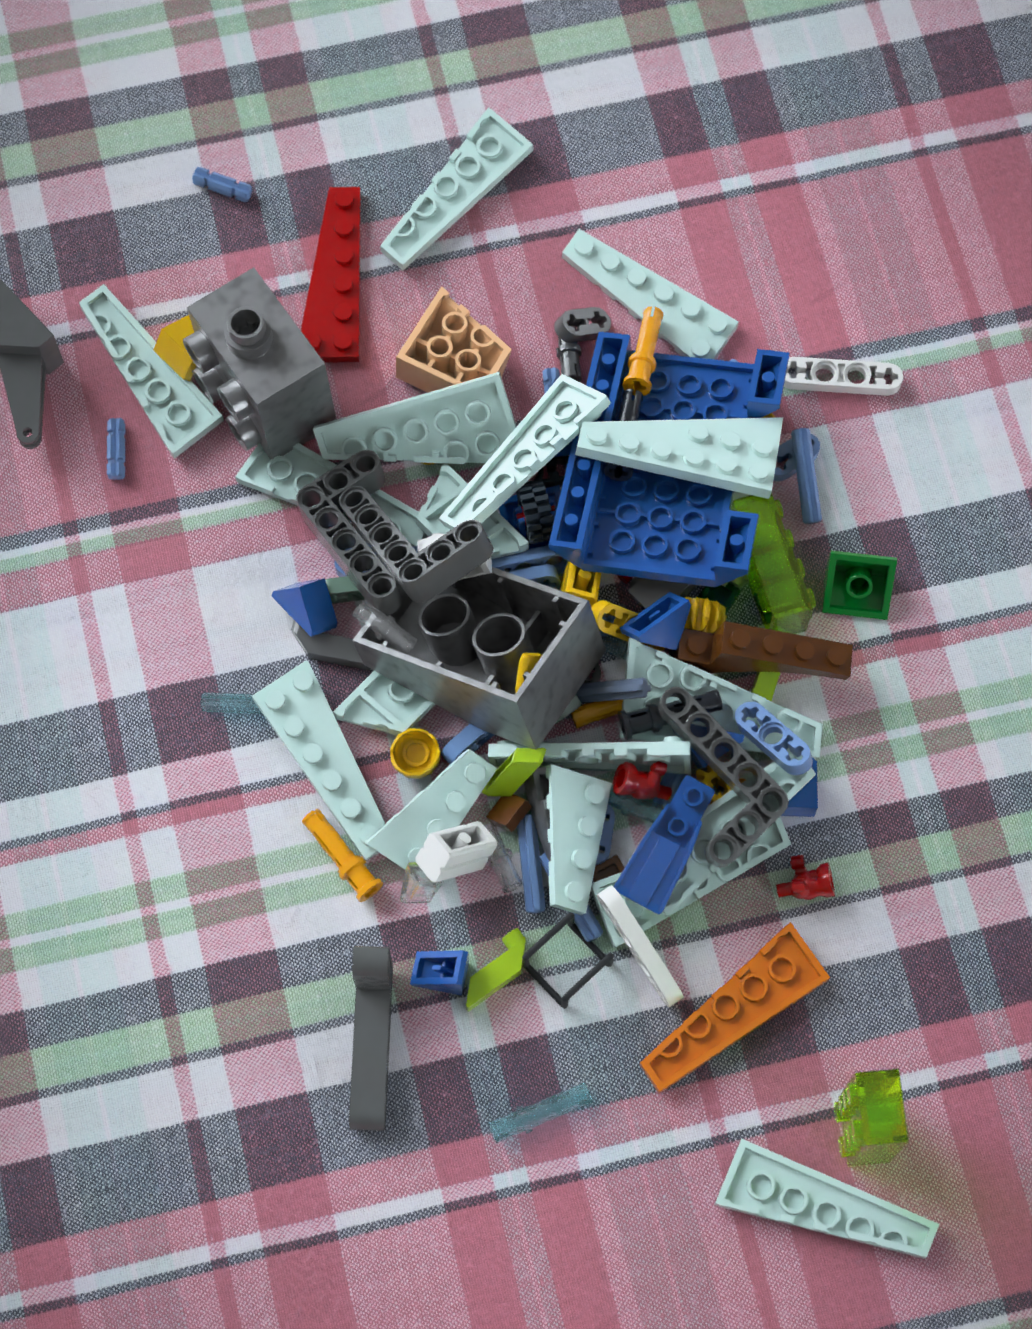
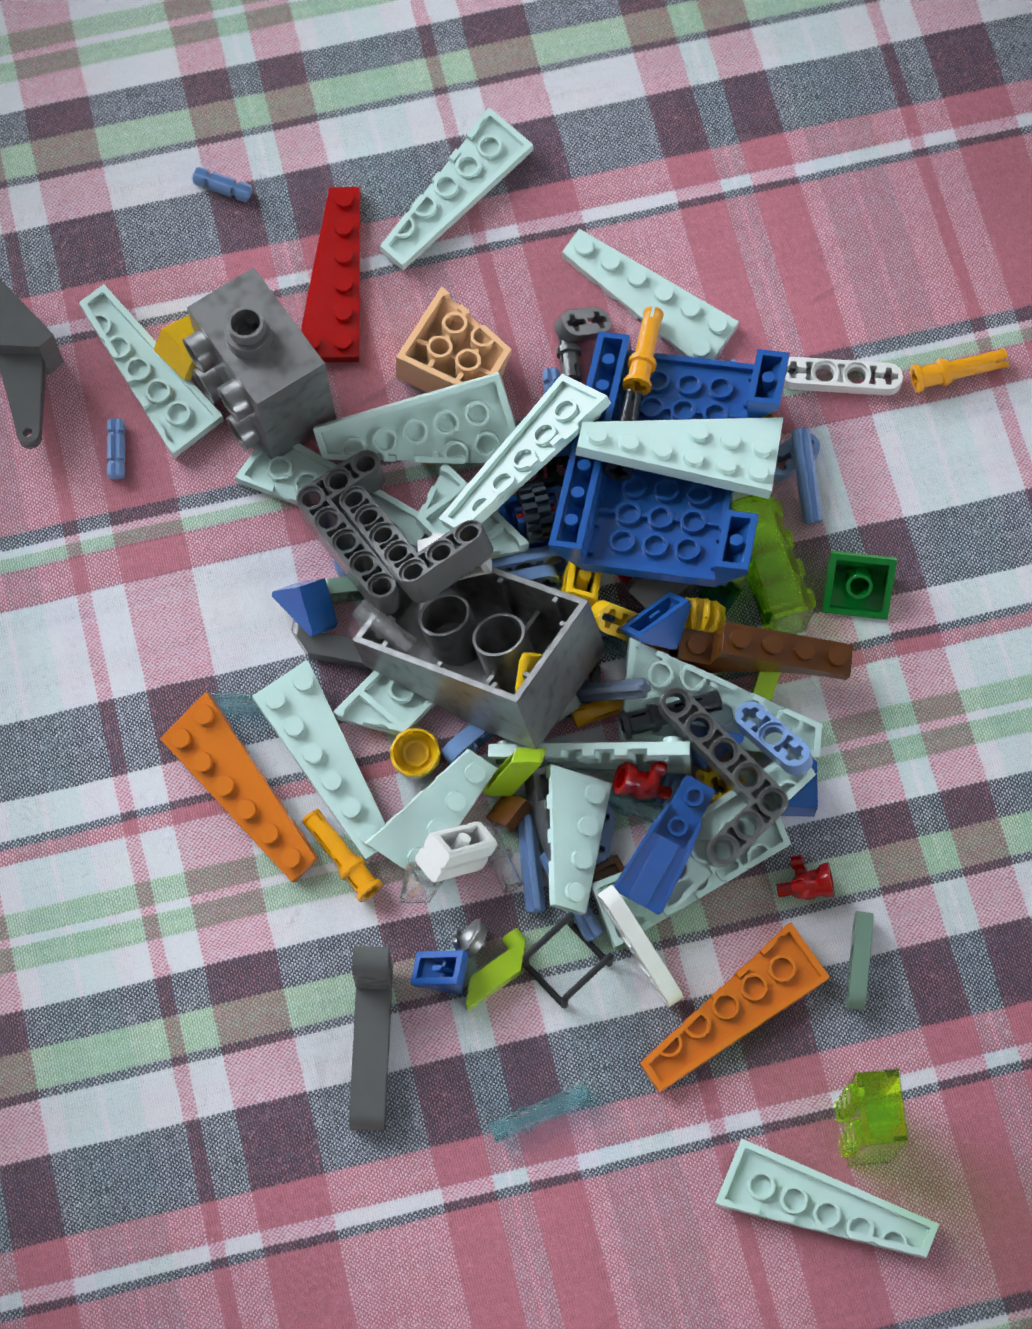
(224, 767): none -> orange wing
(471, 938): none -> flat silver hat
(859, 960): none -> sand green beam
(945, 371): none -> light orange pin

